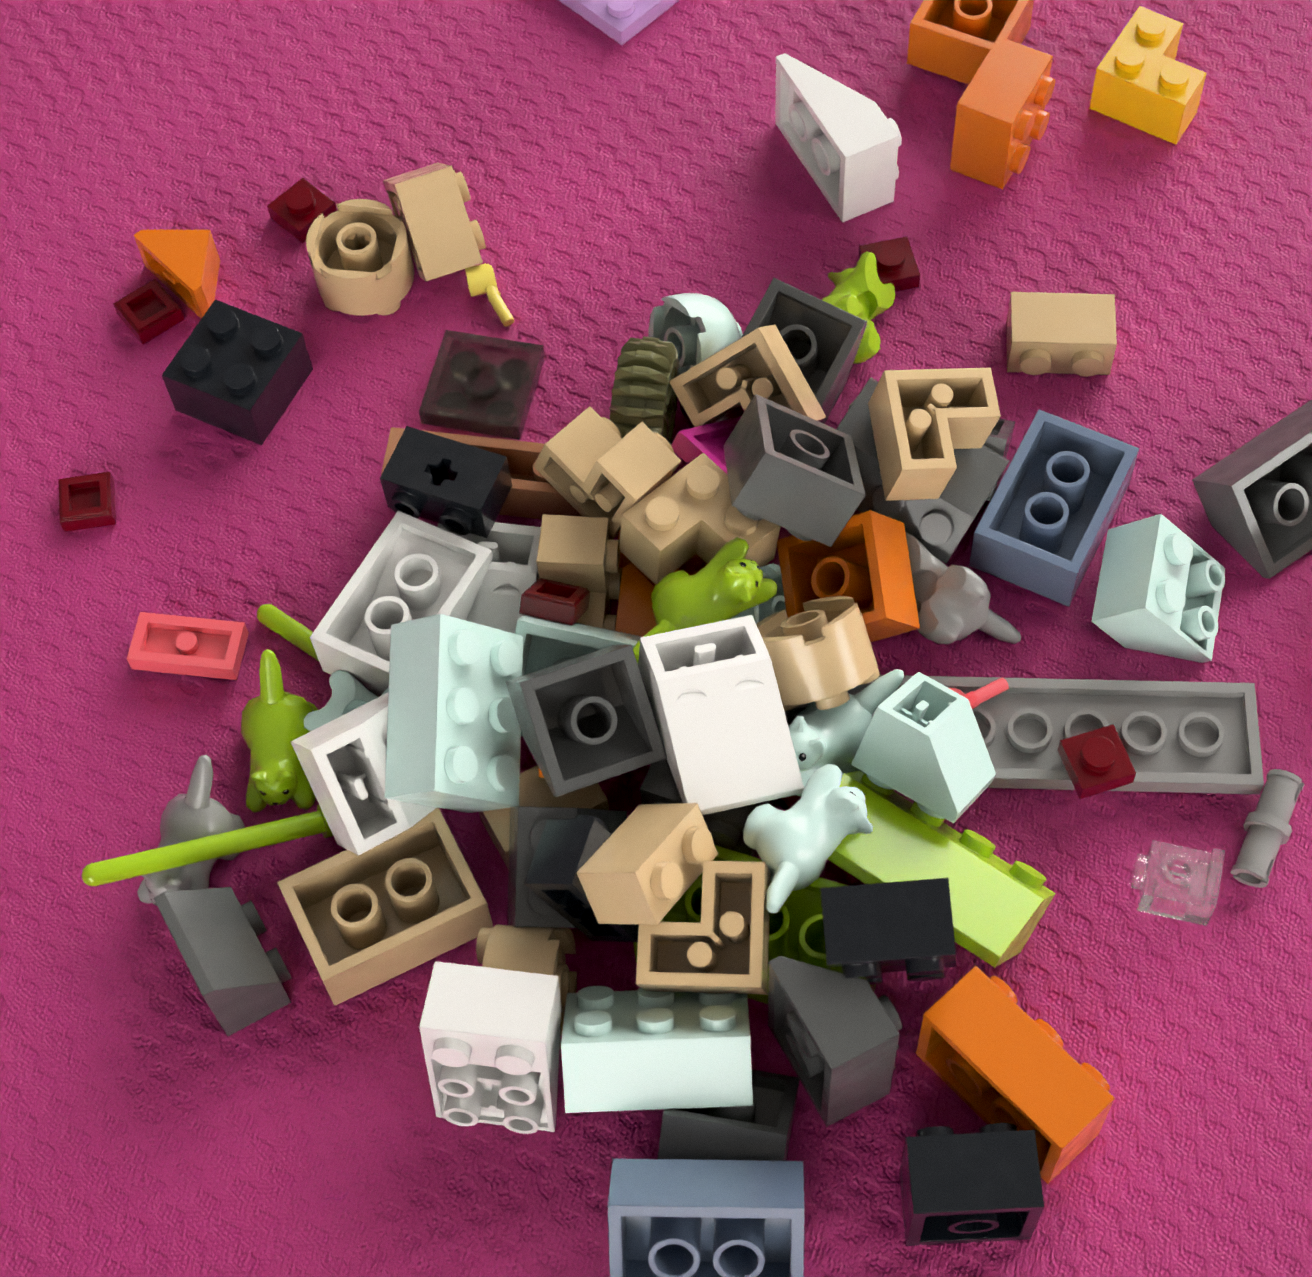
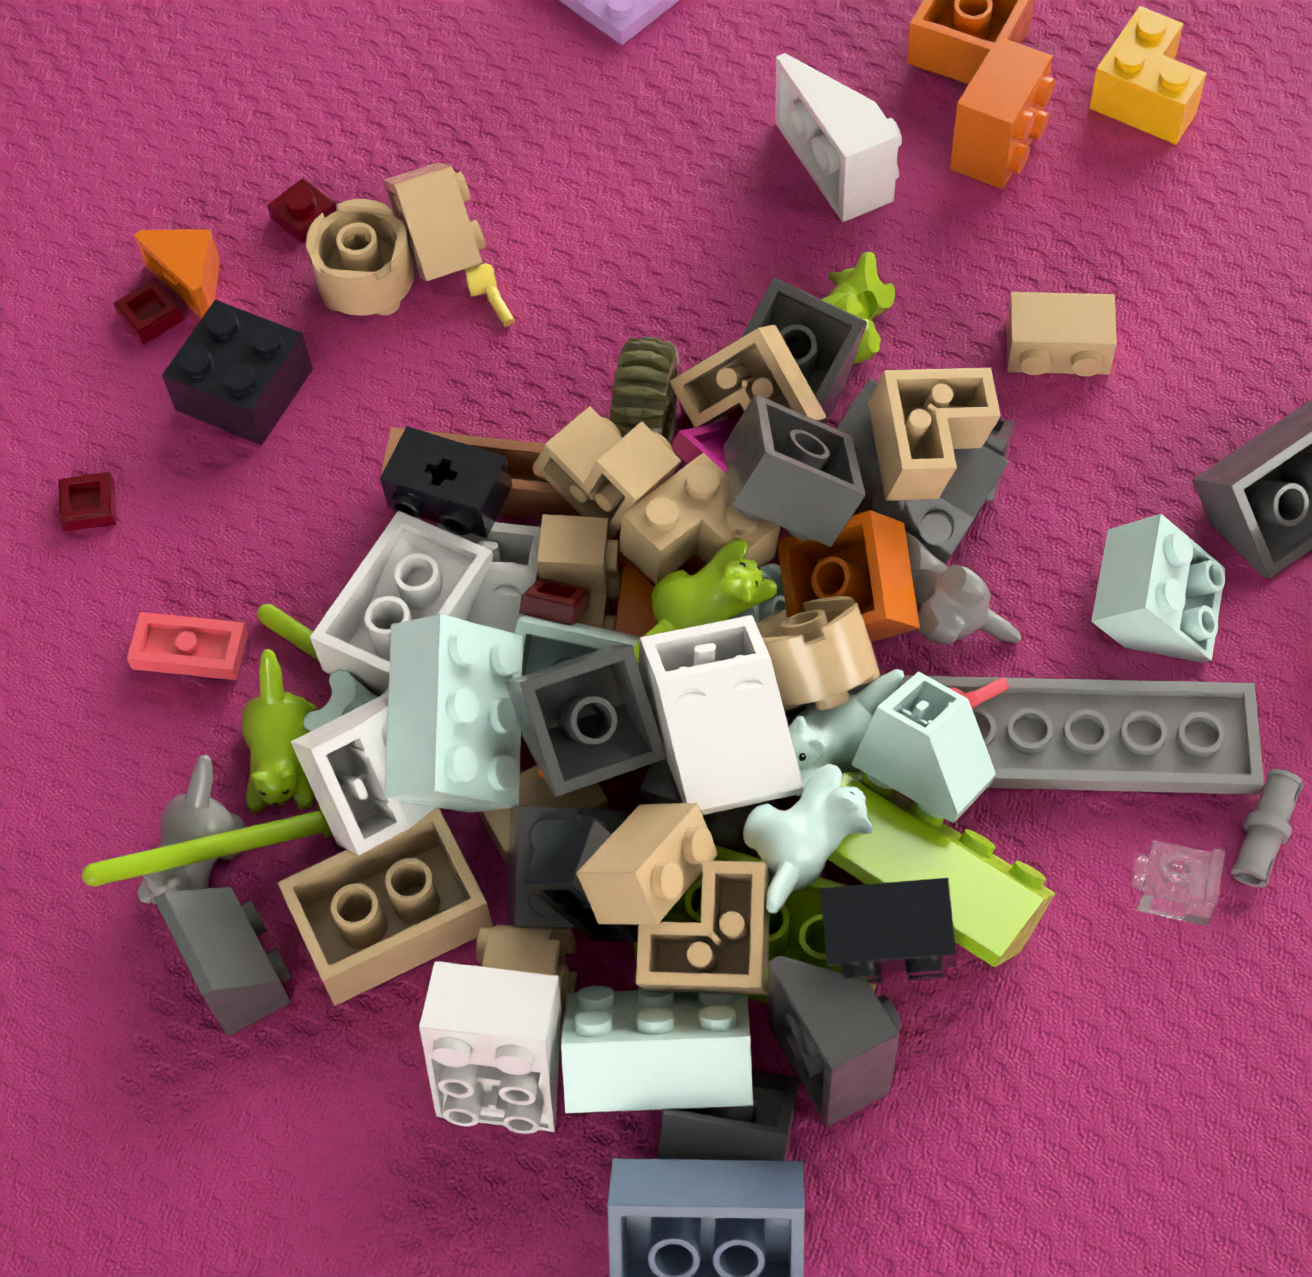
(482, 384): clear smoke plate -> none
(695, 326): light aqua cylinder -> none
(895, 263): dark red plate -> none
(970, 1185): black brick -> none
(1014, 1069): orange brick -> none
(1053, 507): sand blue brick -> none
(1096, 761): dark red plate -> none

